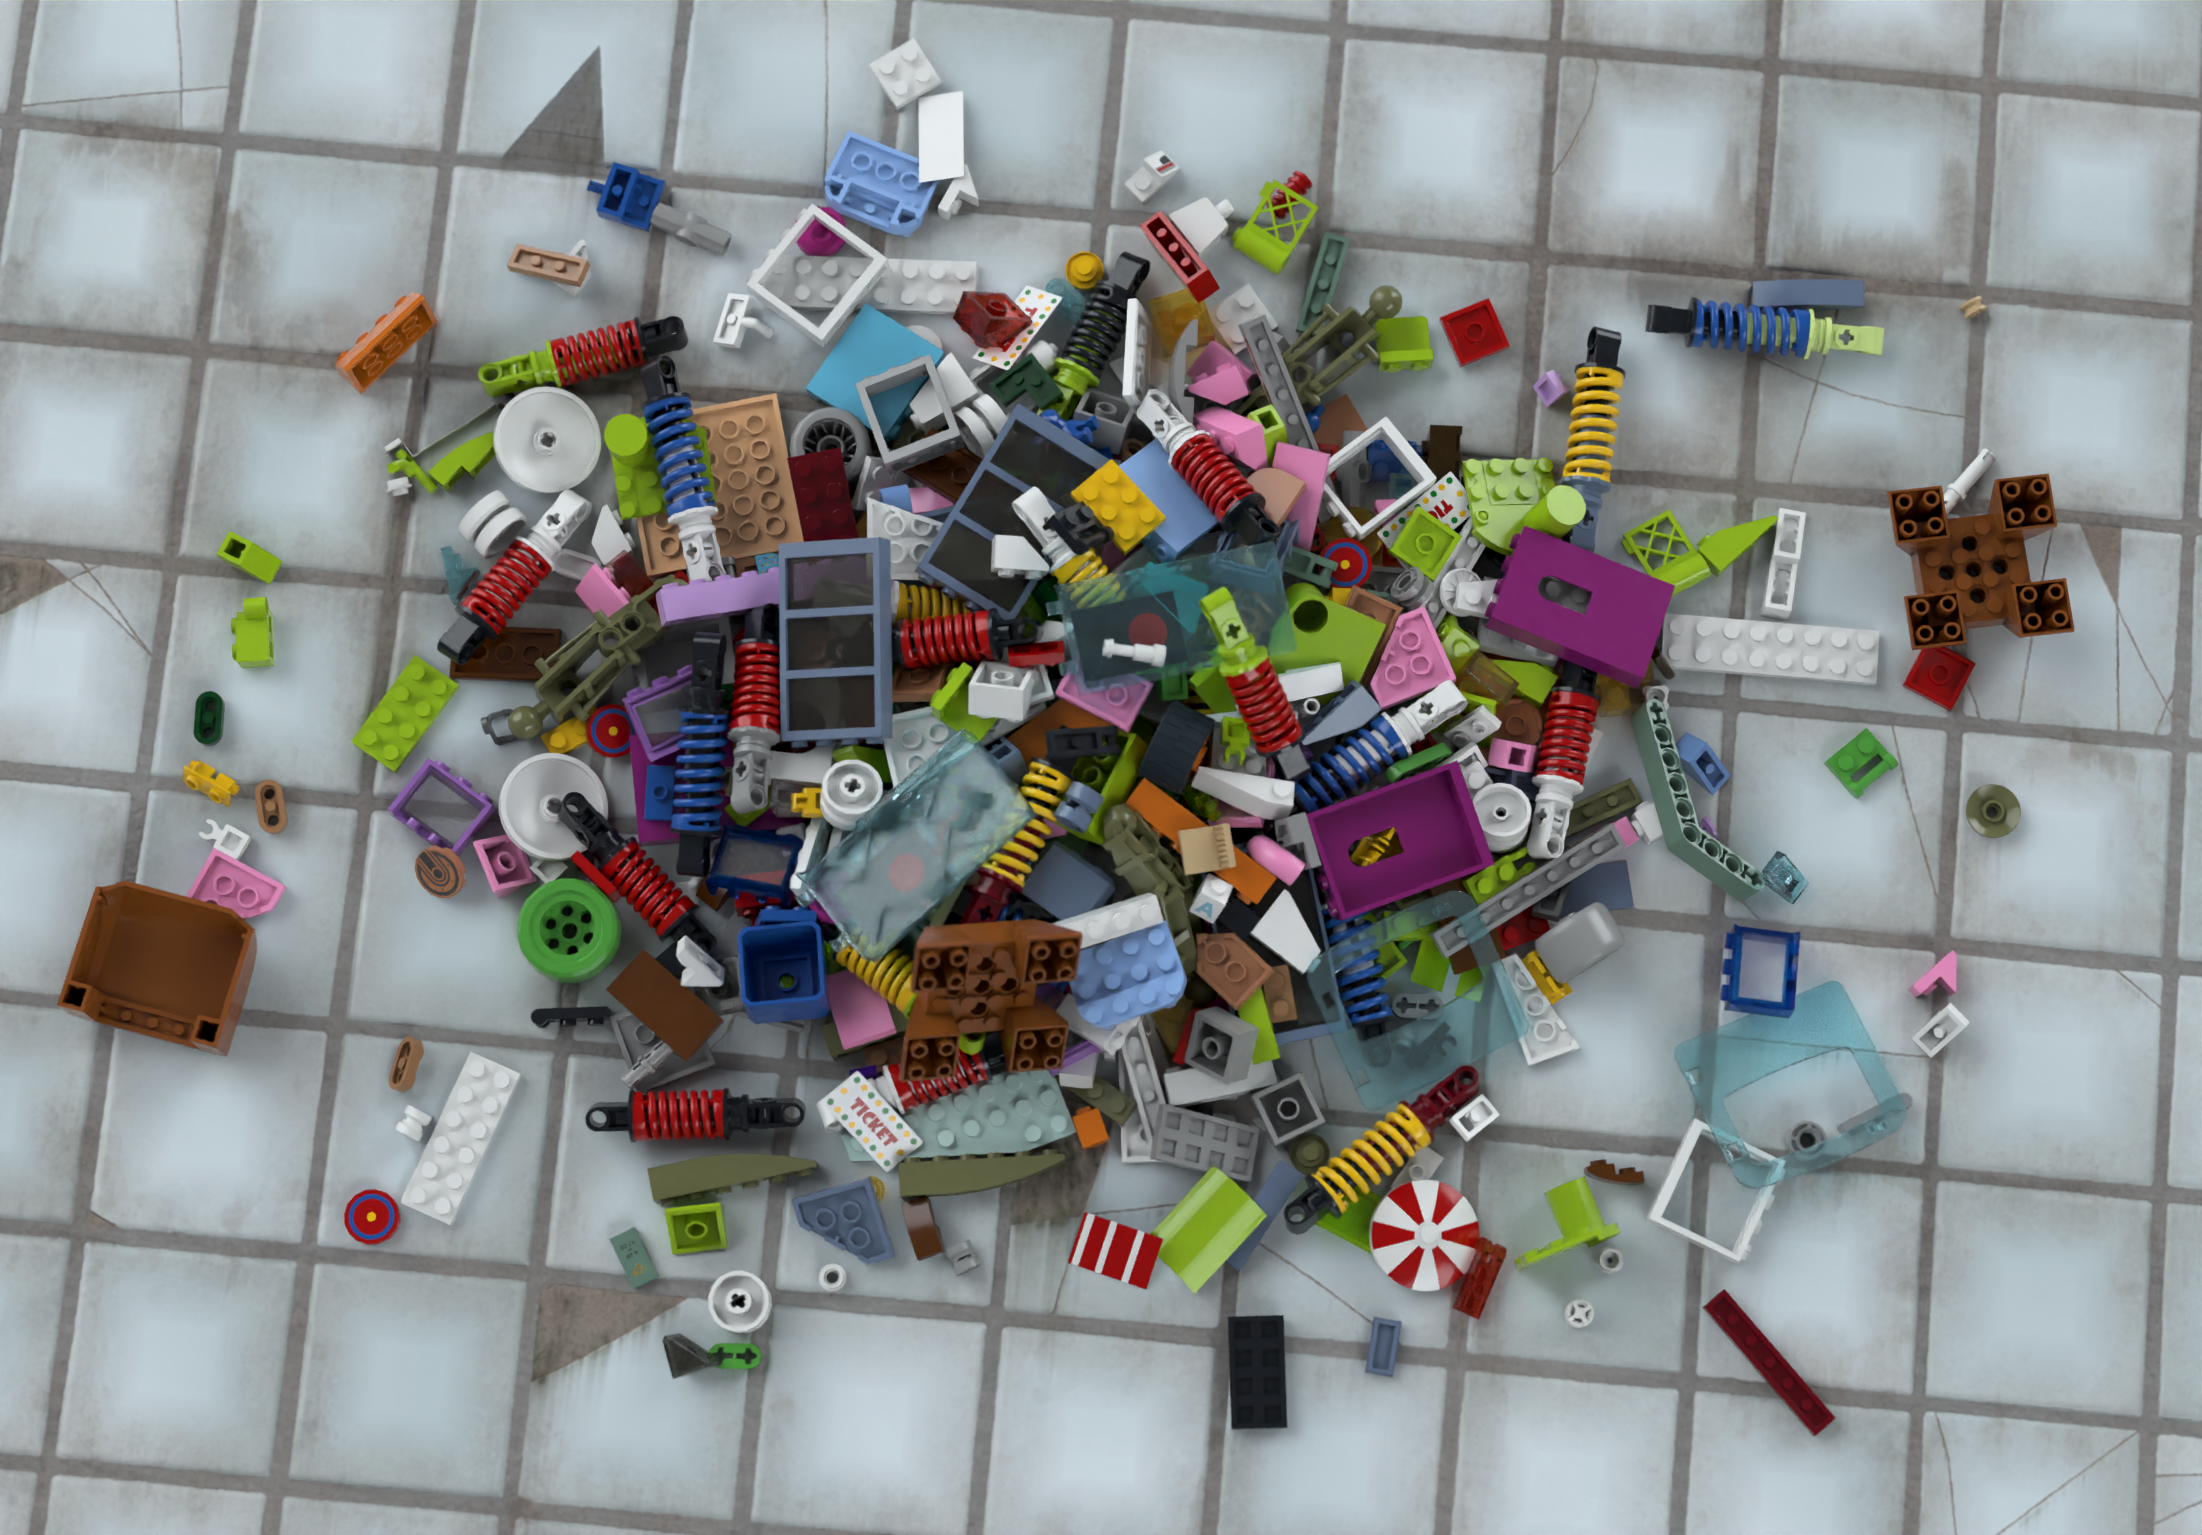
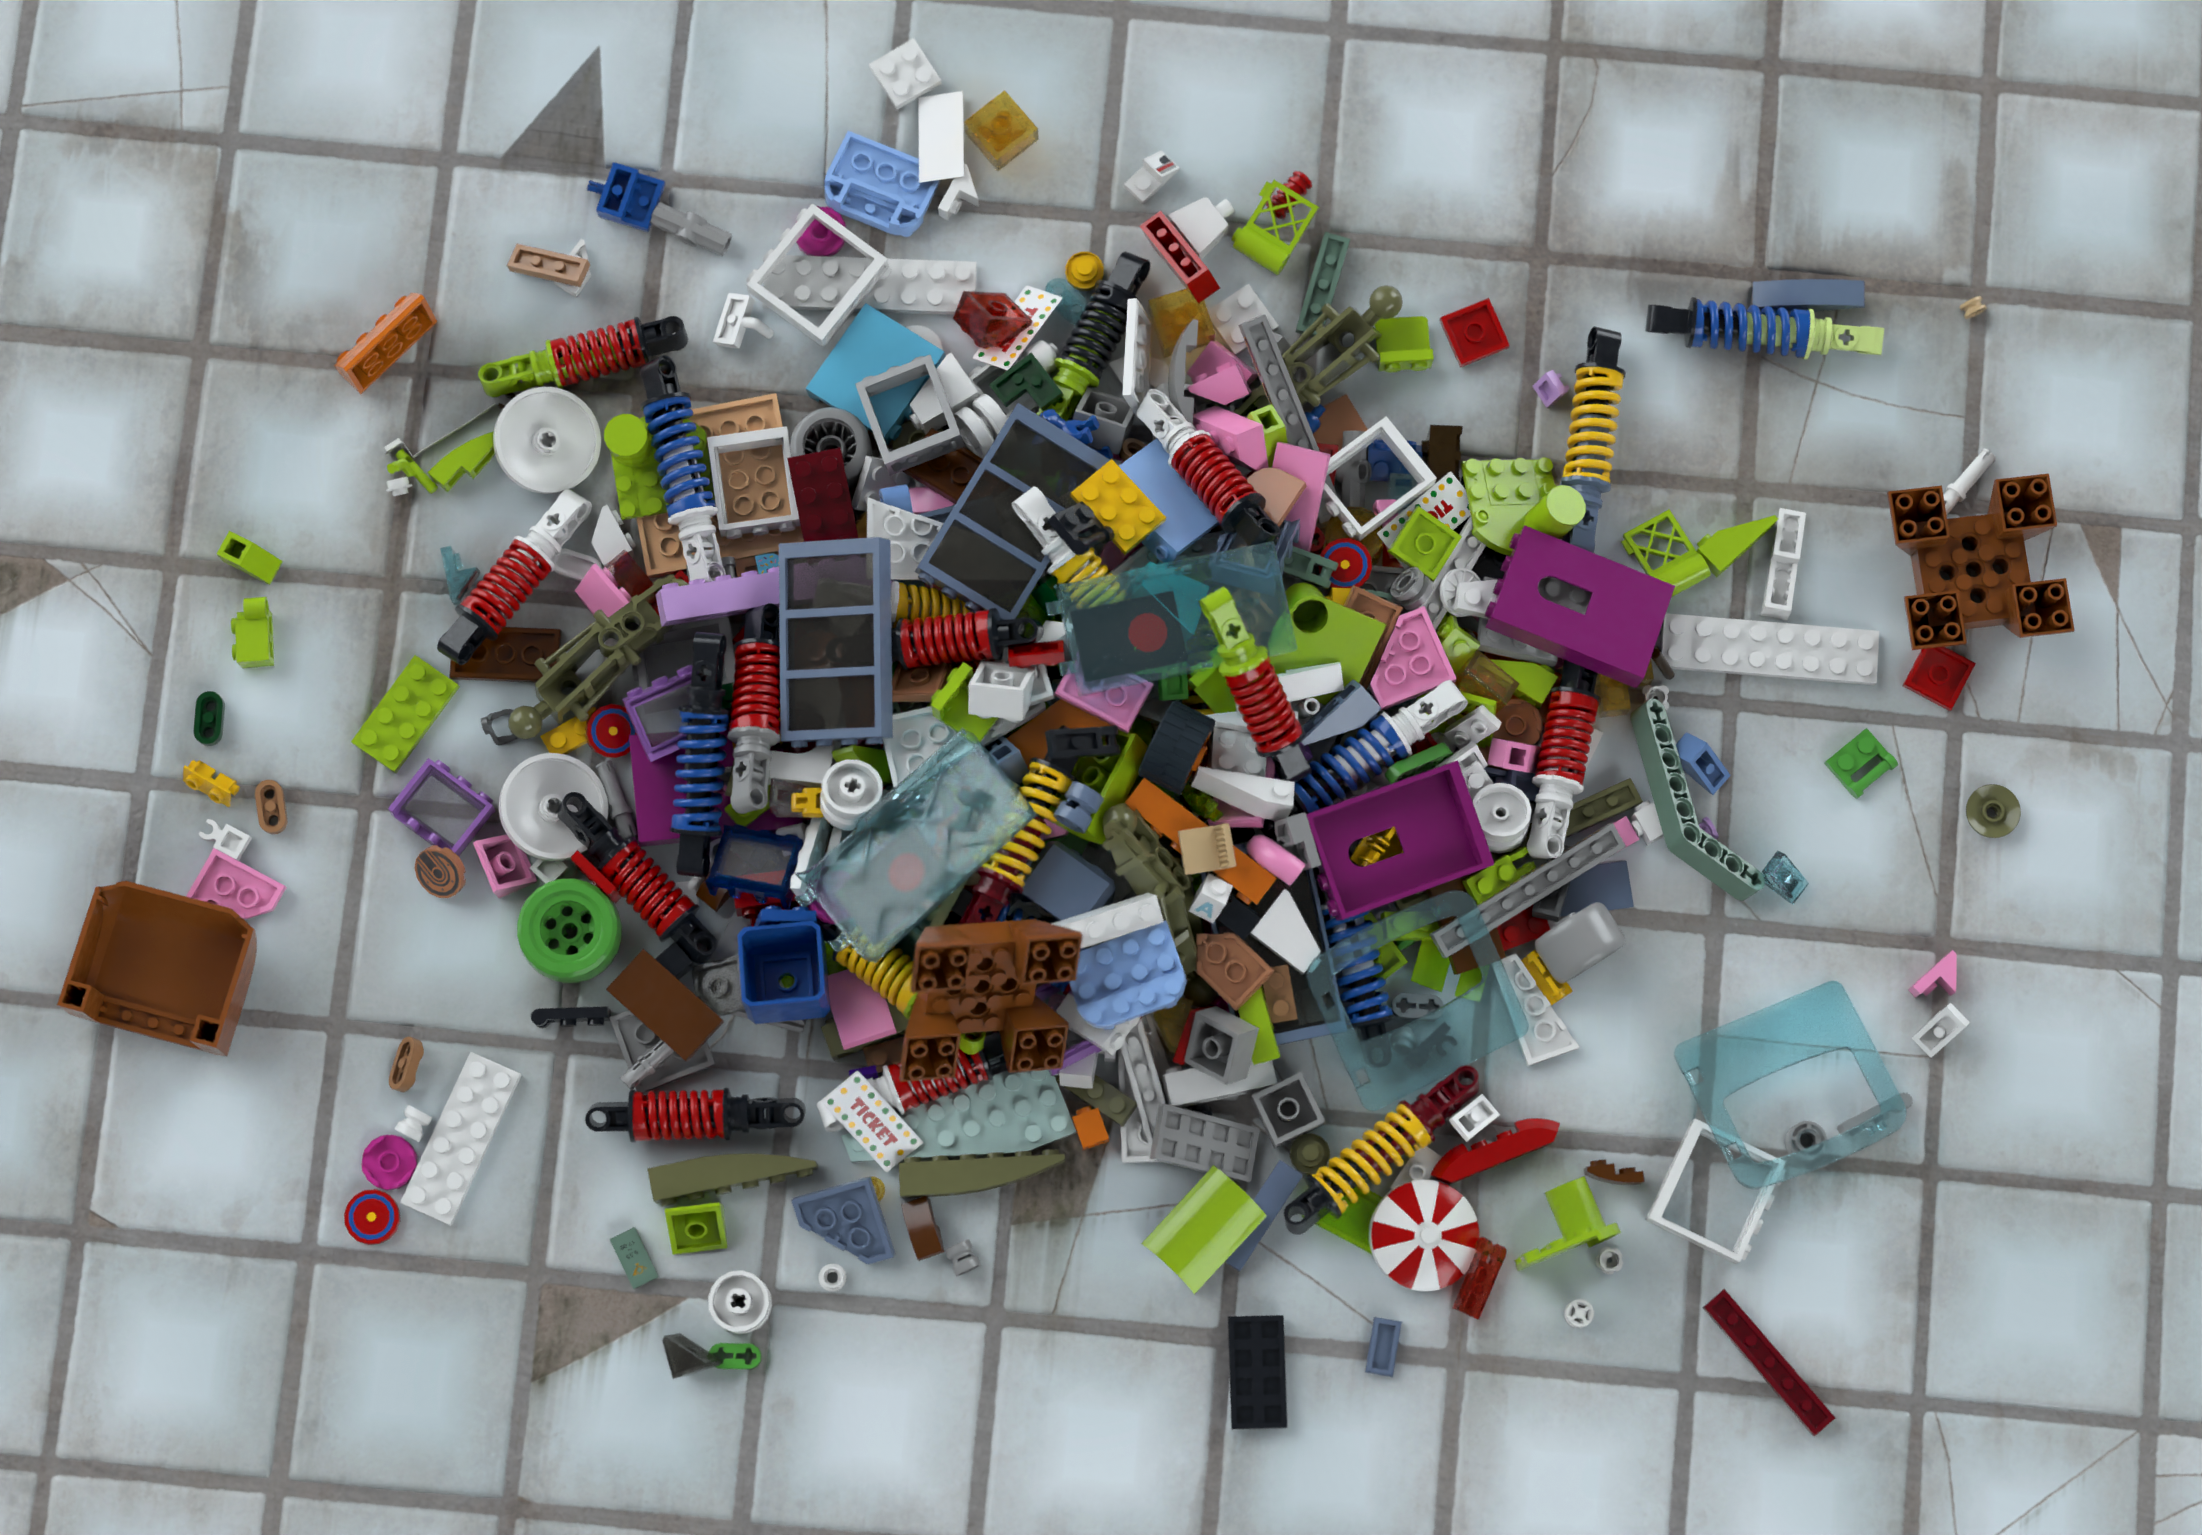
(389, 1162): none -> dark pink tile
(492, 524): white wheel -> none
(620, 811): none -> light grey pin
(659, 793): blue plate -> none
(701, 968): white slope -> none
(747, 441): none -> white window
(1001, 130): none -> clear yellow brick
(1016, 556): white slope -> none
(1115, 1250): red sticker -> none
(1152, 654): white piece -> none
(1235, 736): lime plate -> none
(1529, 1136): none -> red brick
(1760, 971): window -> none

